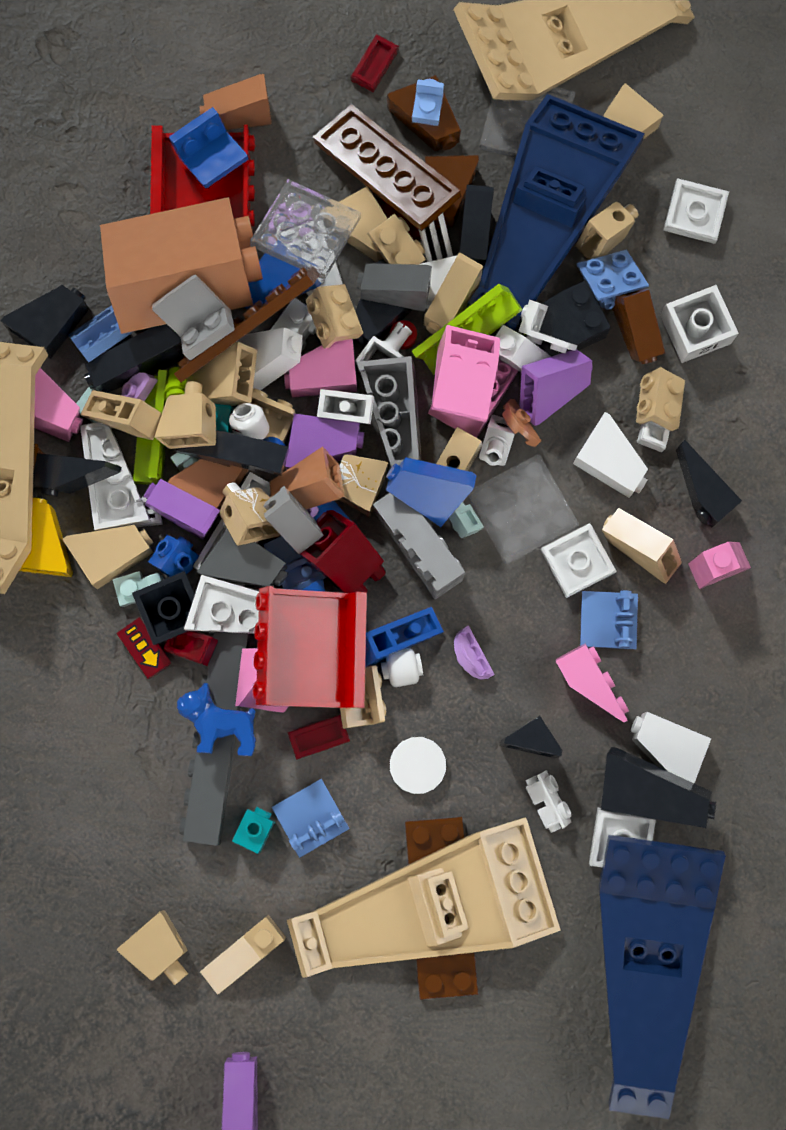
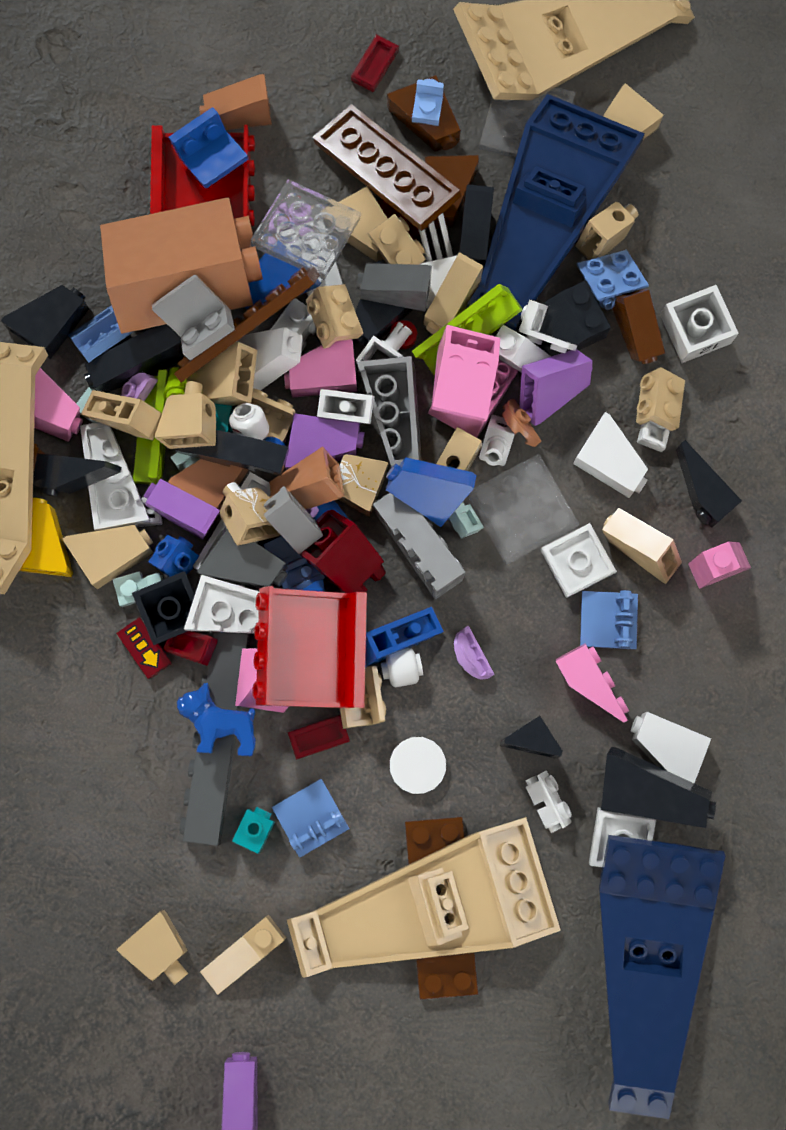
(696, 211): white plate -> none

